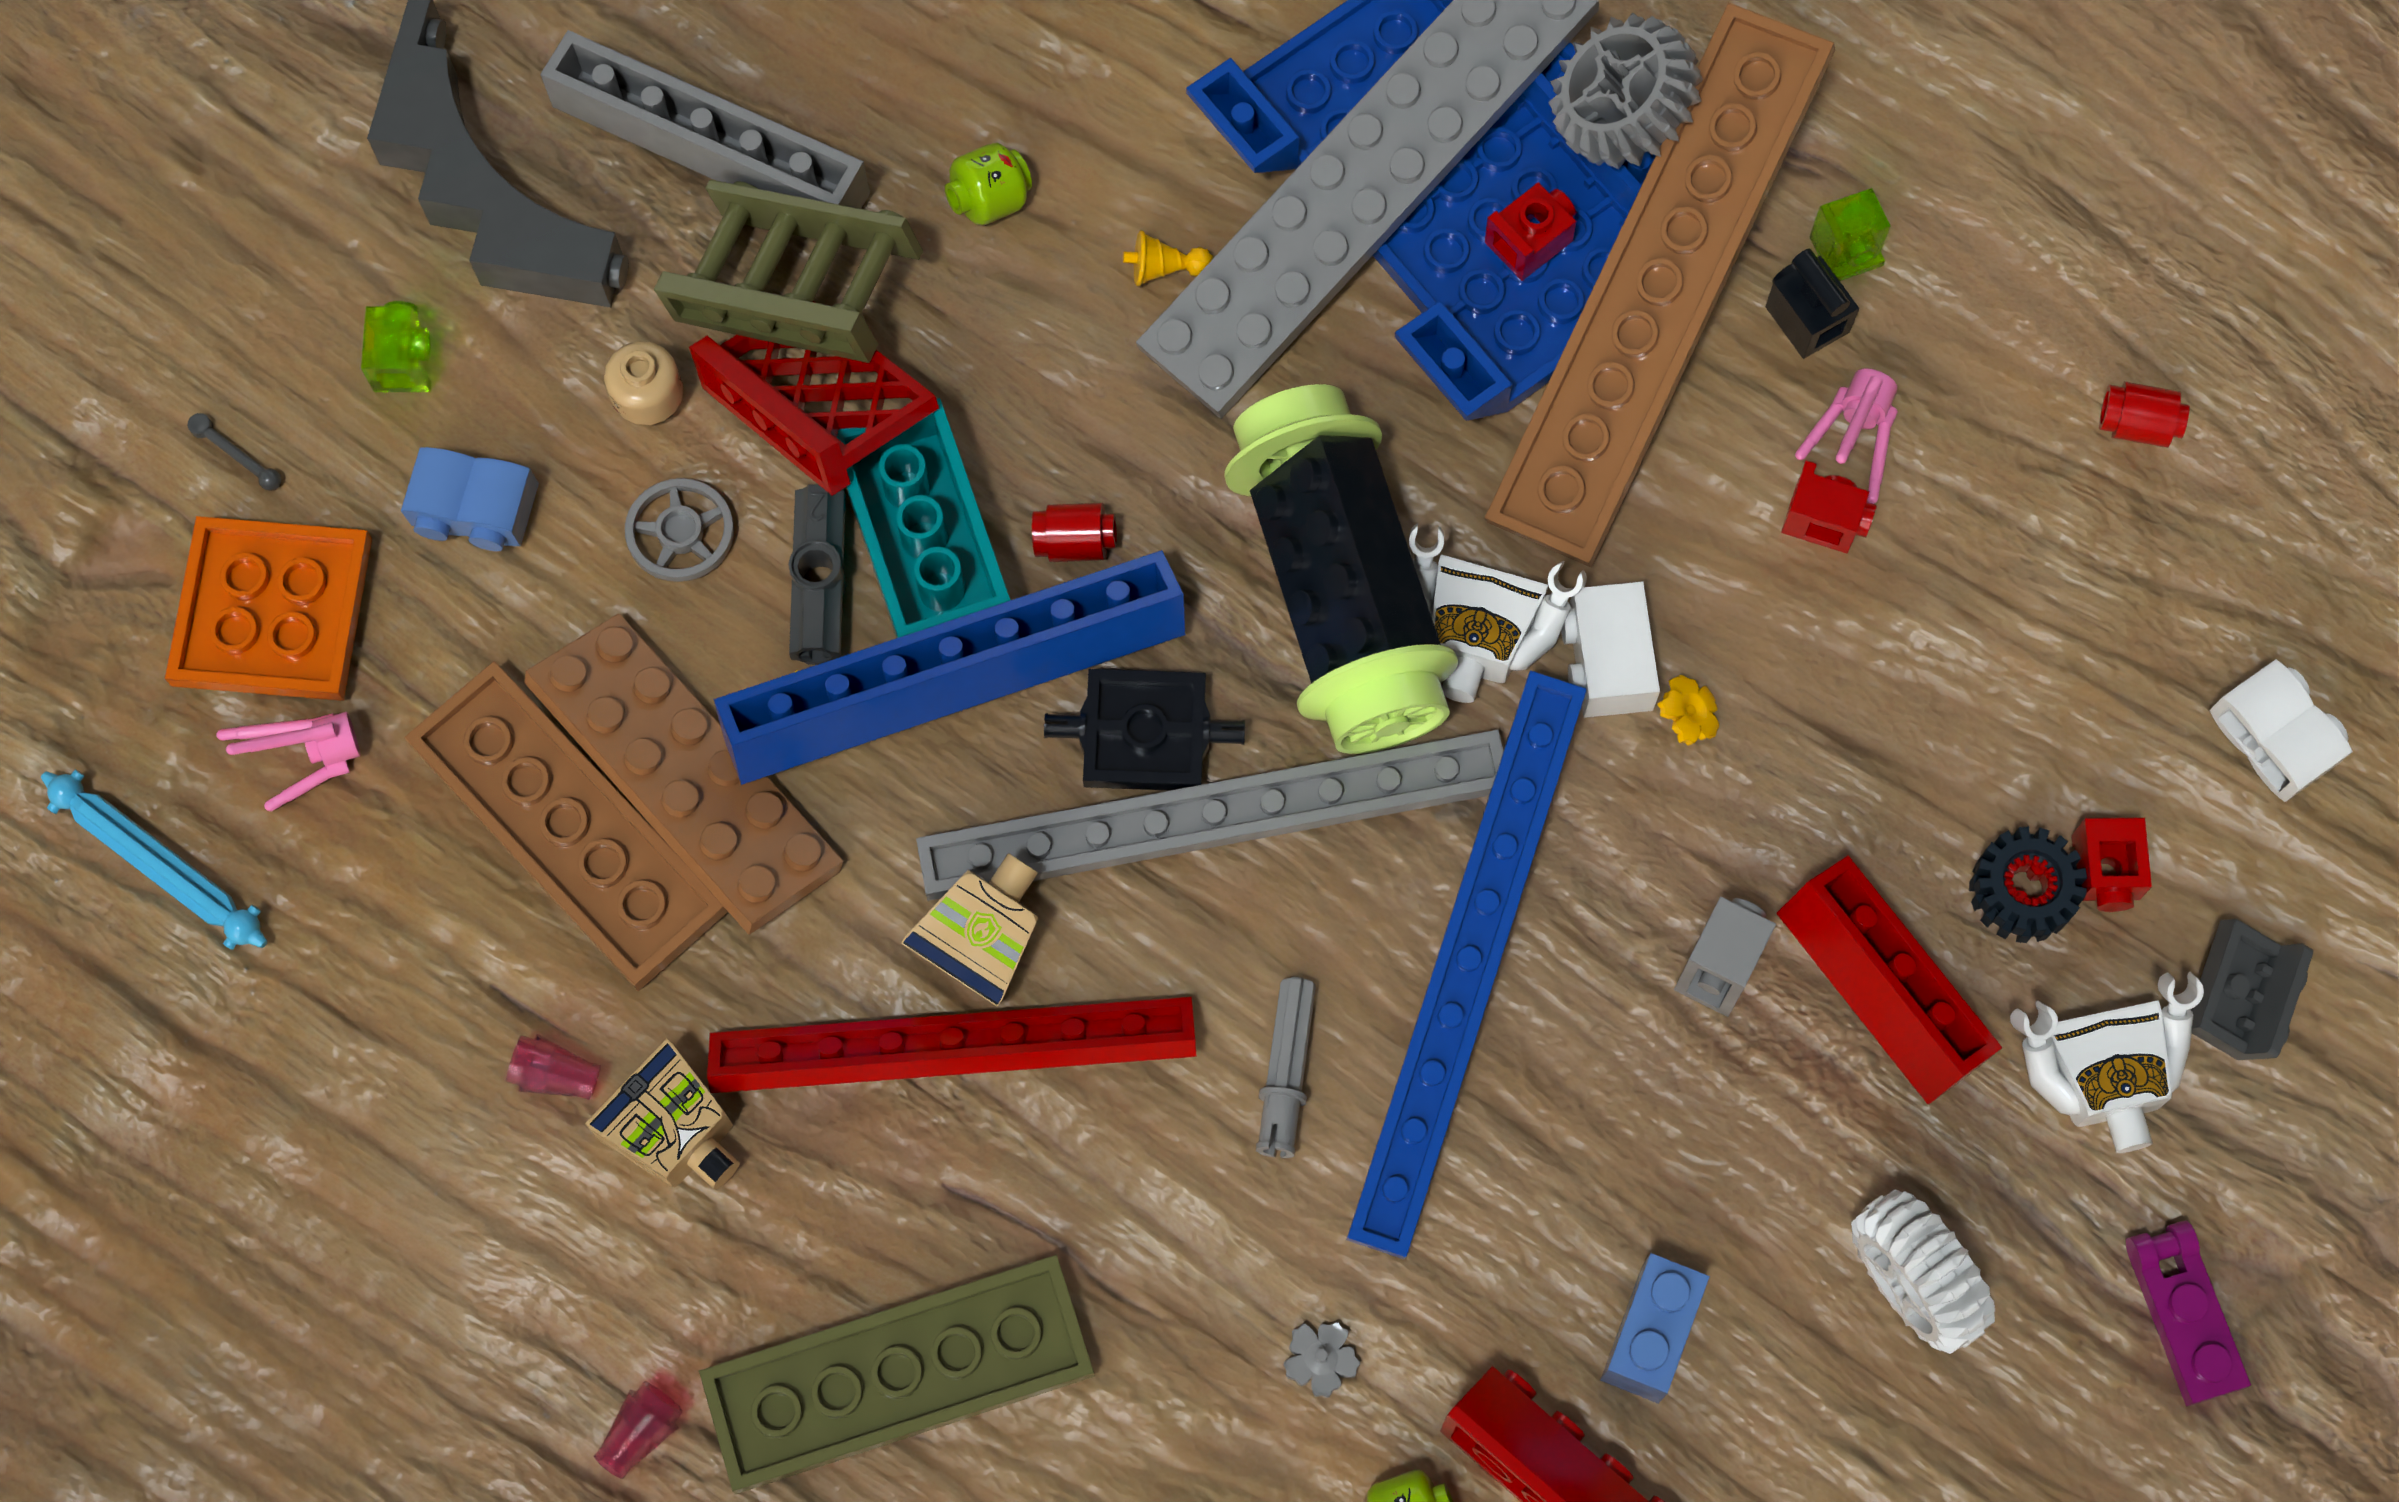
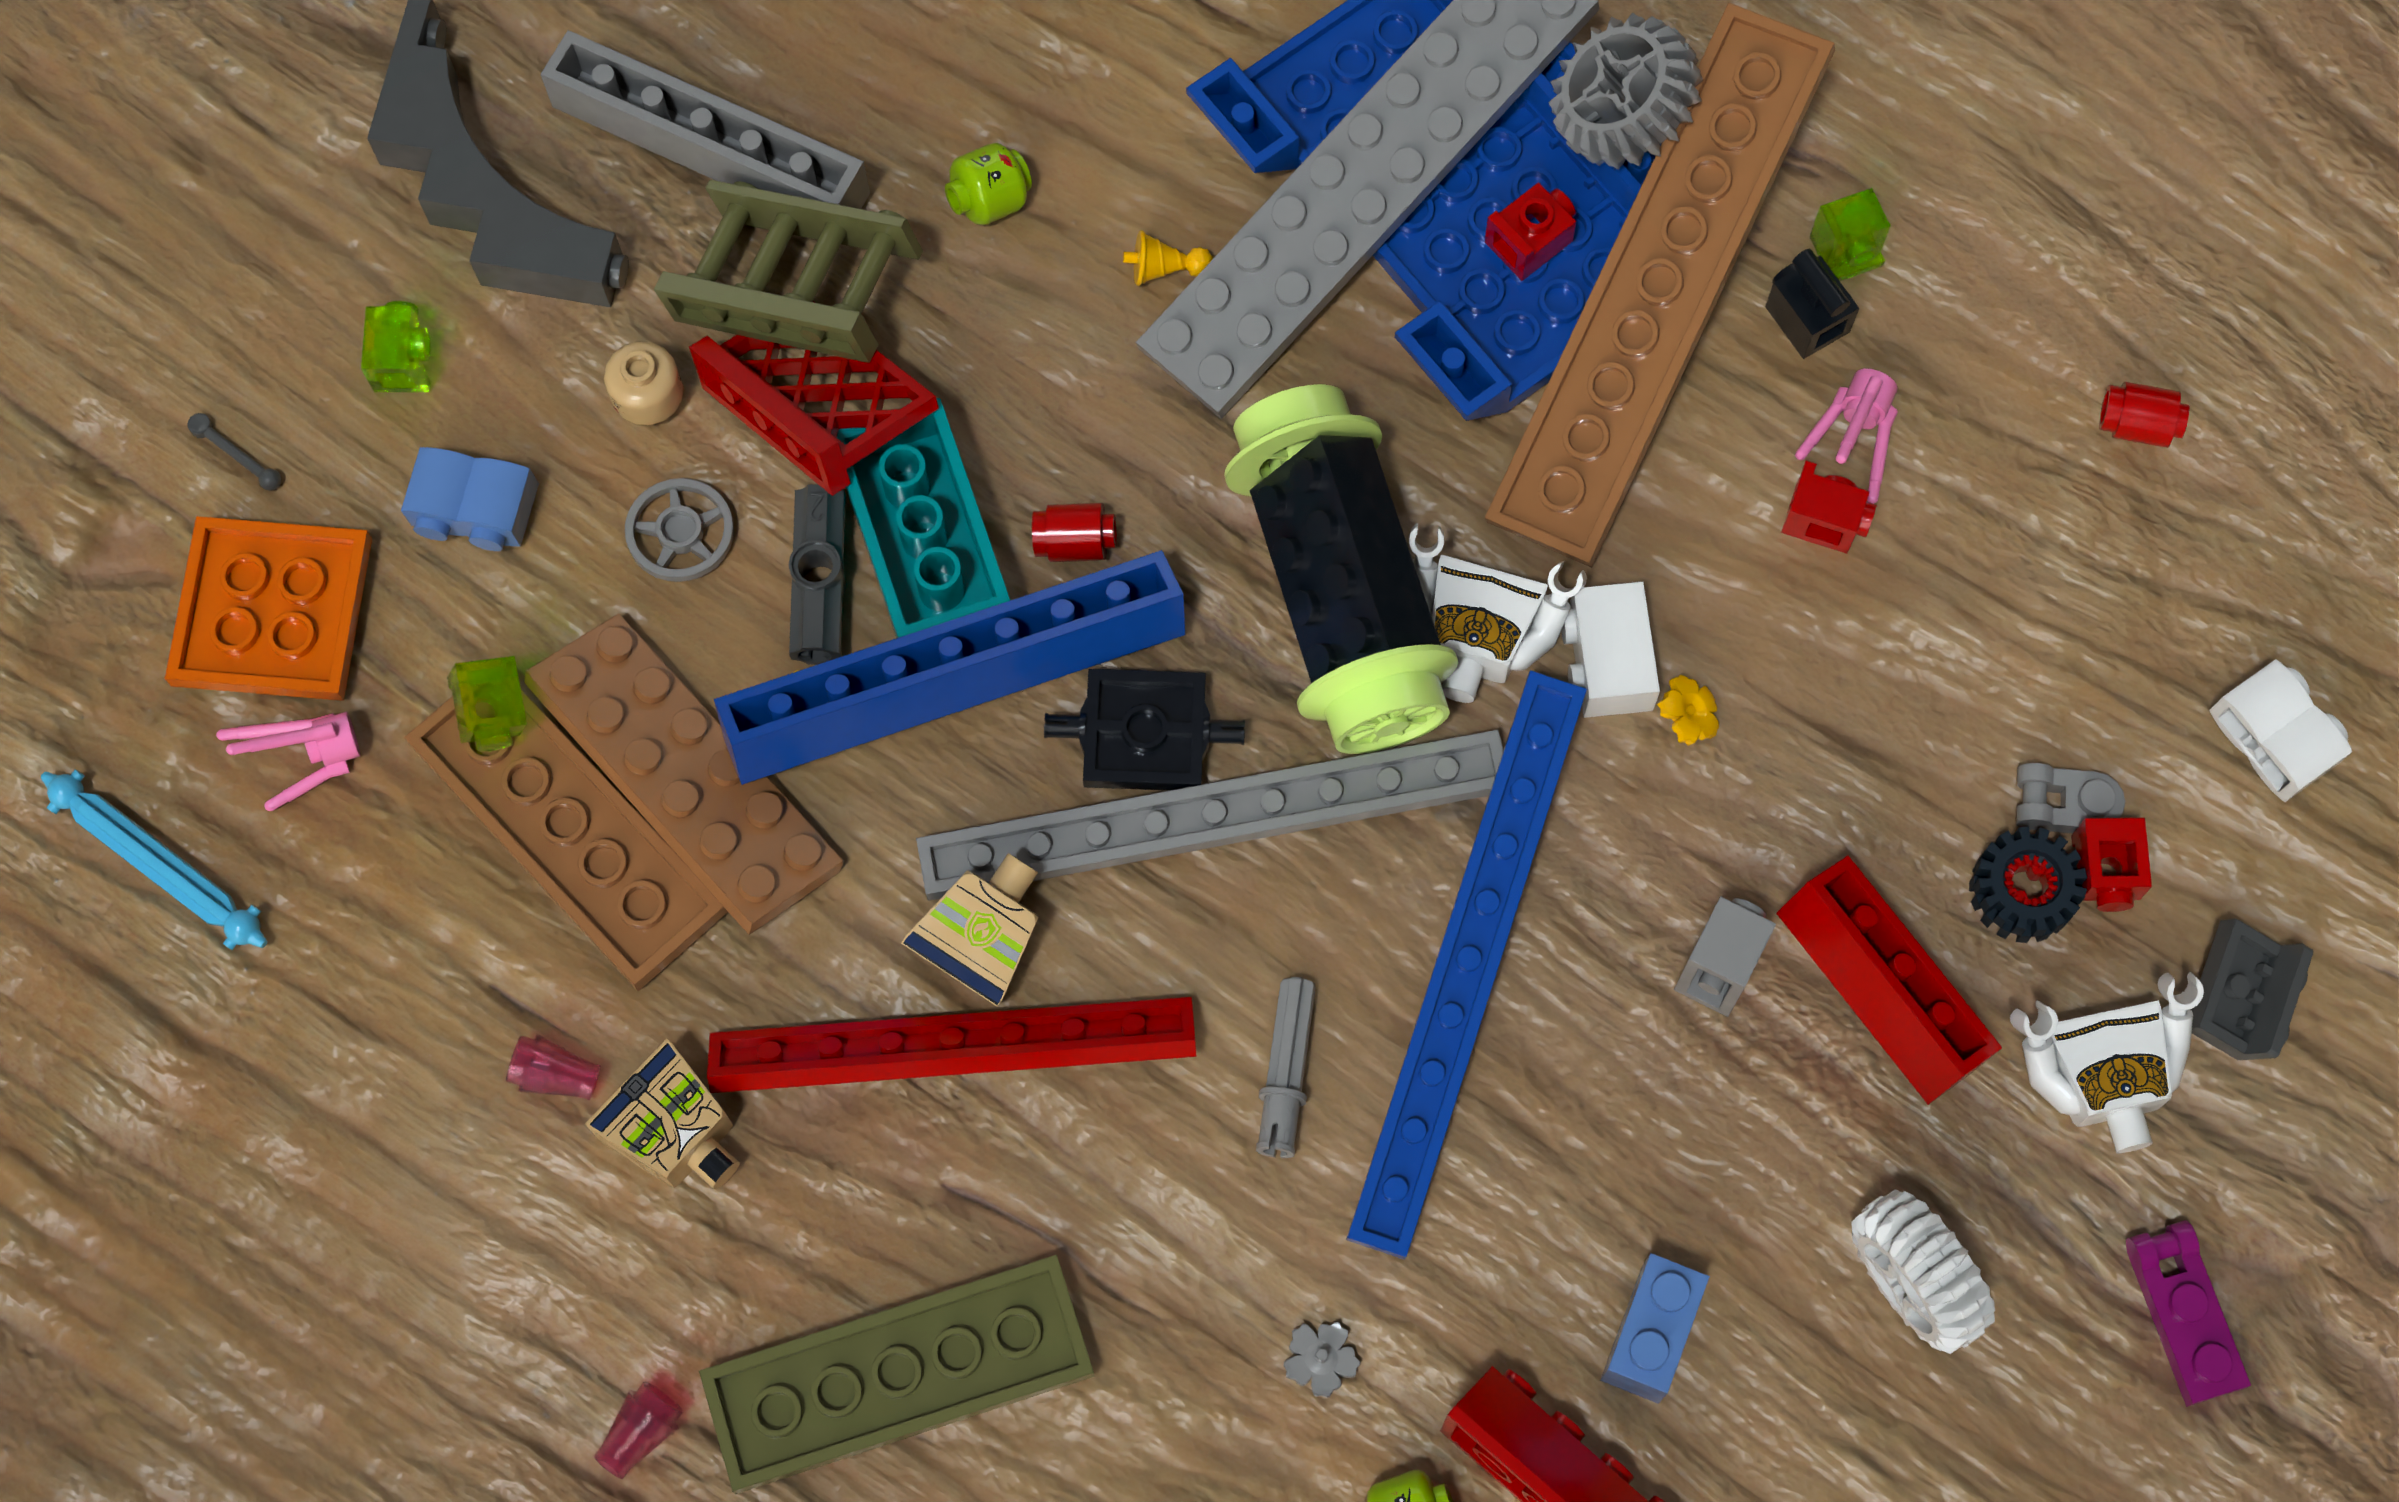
(489, 682): none -> clear neon green brick
(2082, 796): none -> light grey plate

